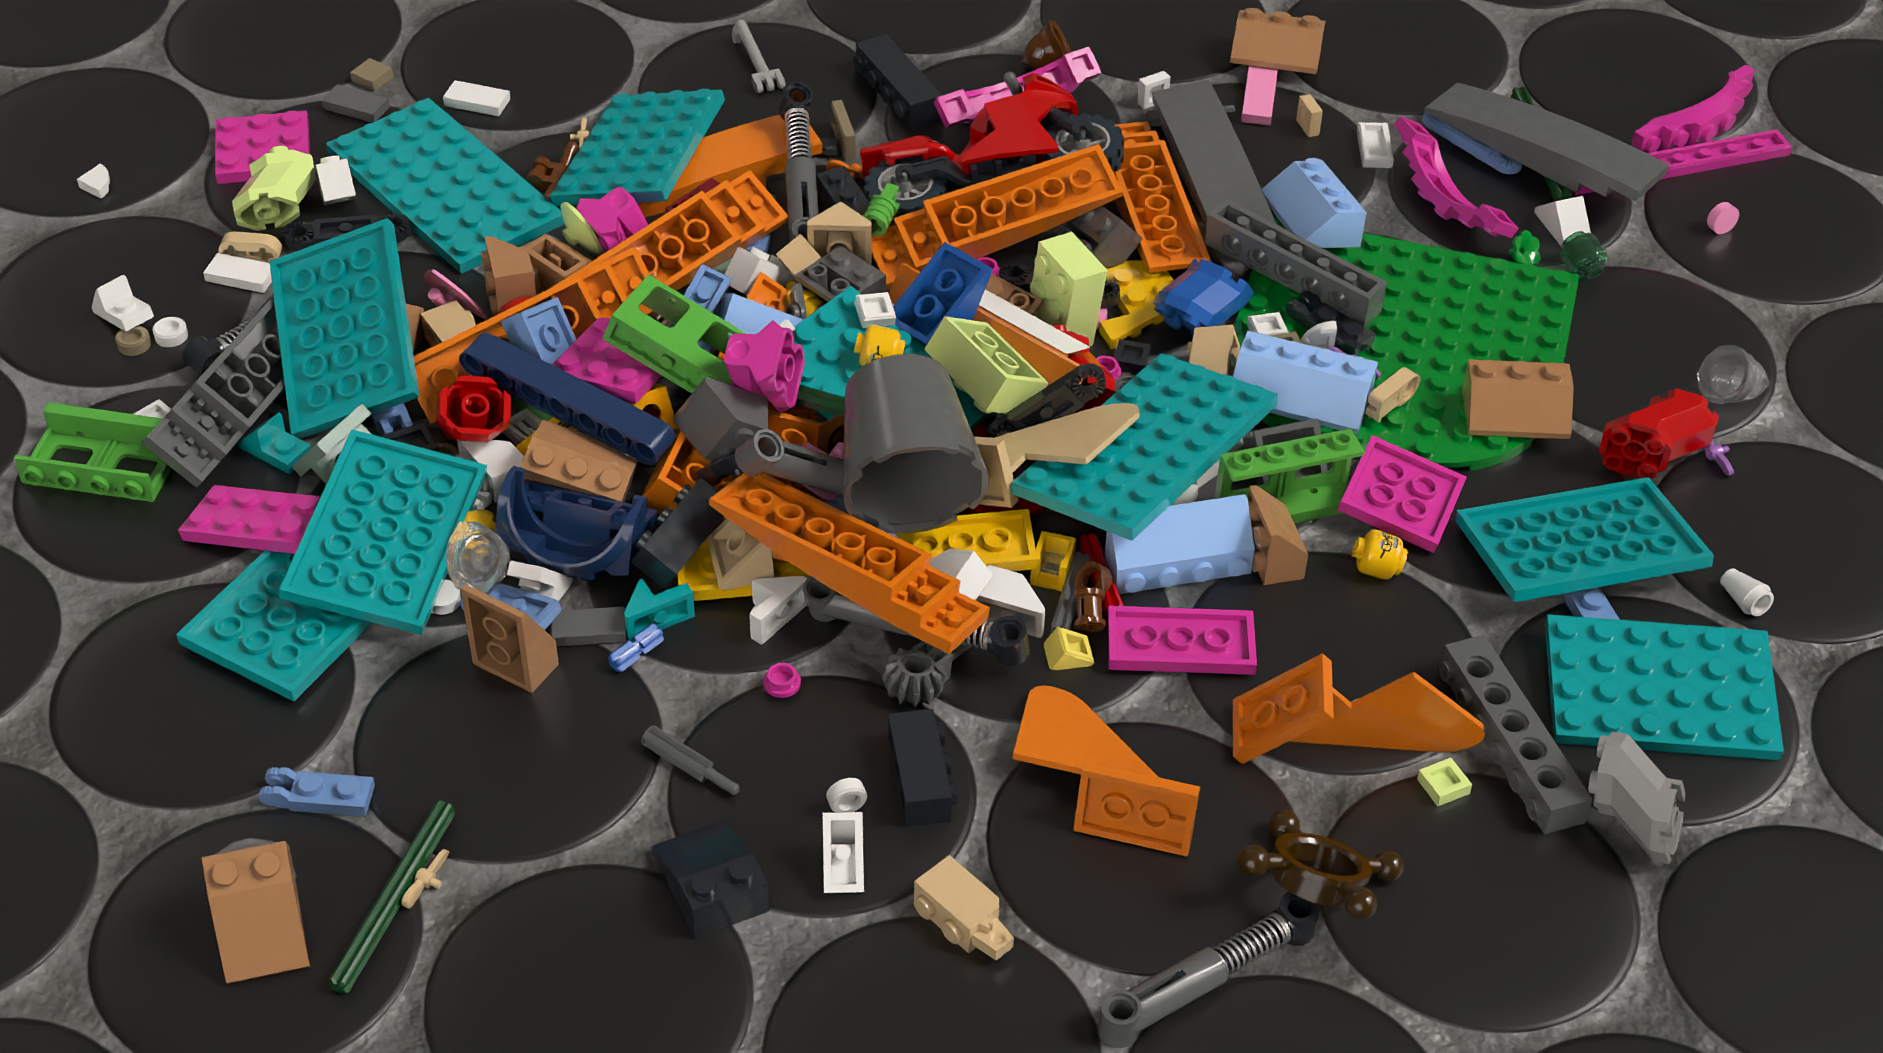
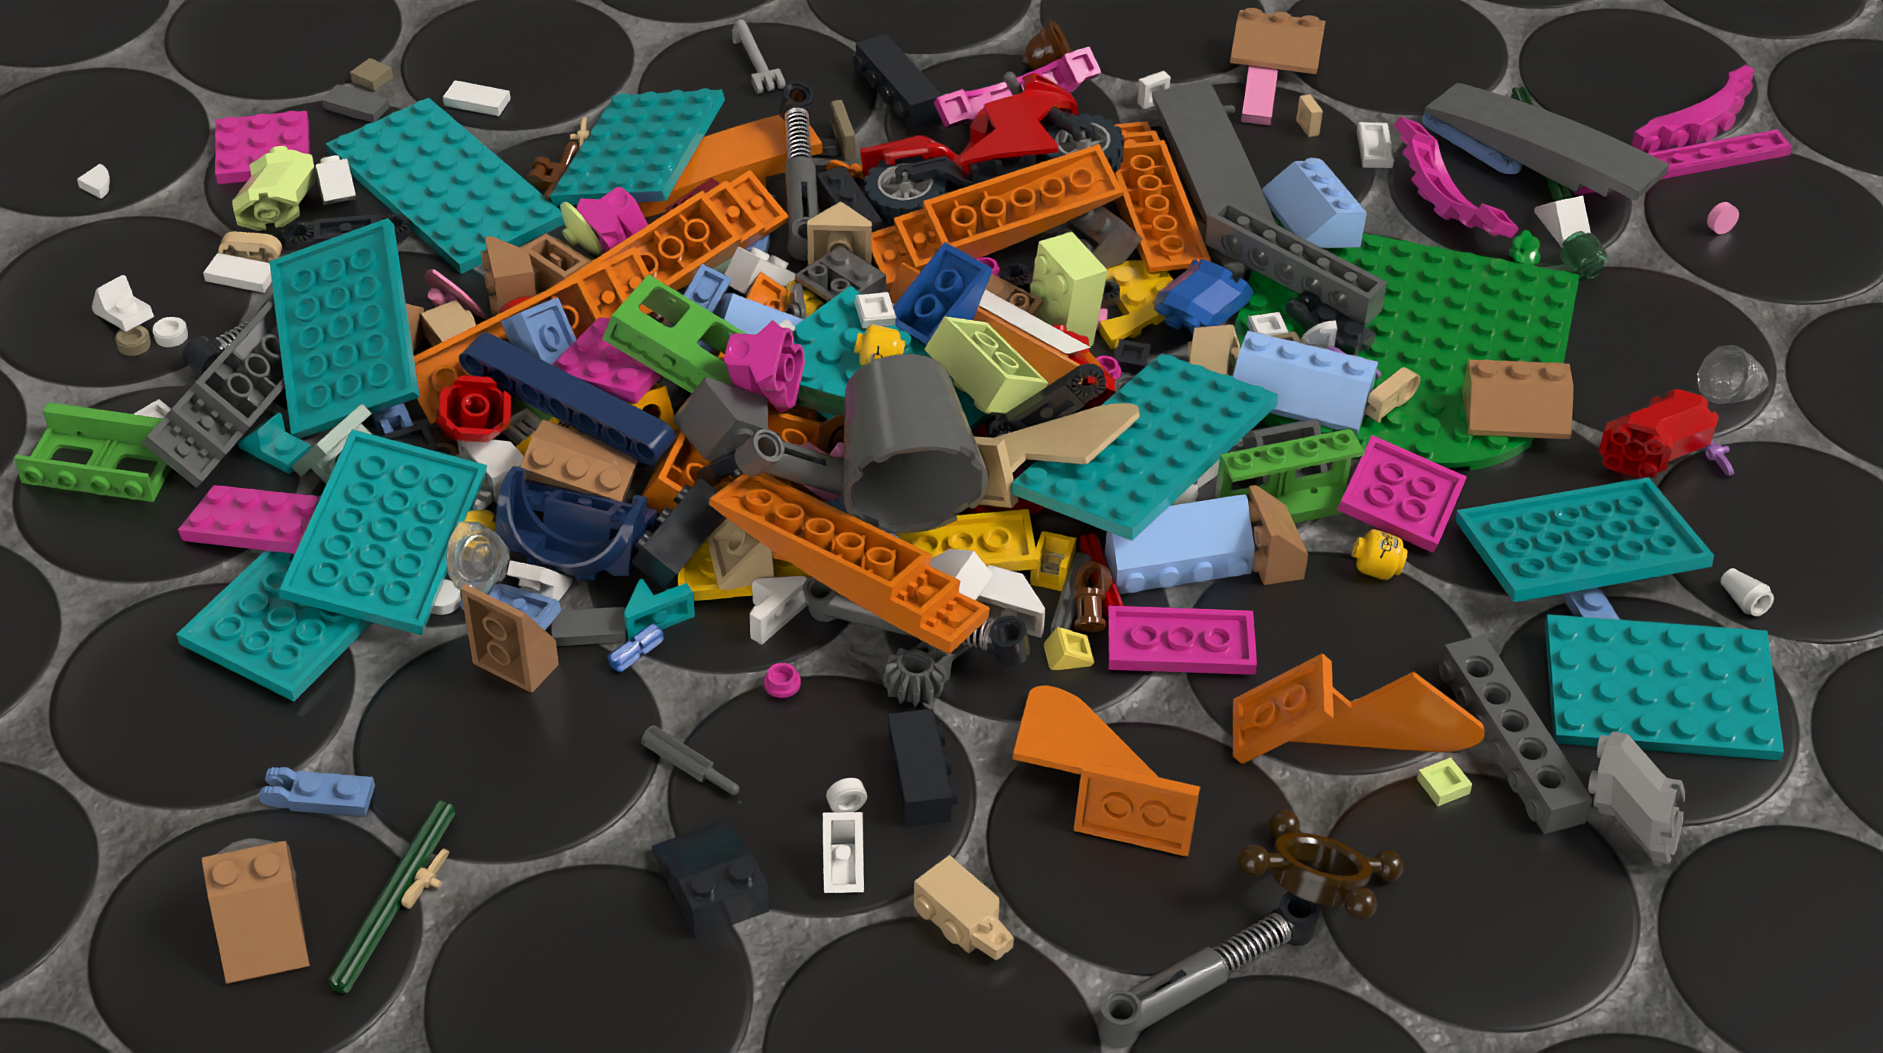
(797, 255): tan tile -> none
(882, 209): bright green hinge -> none

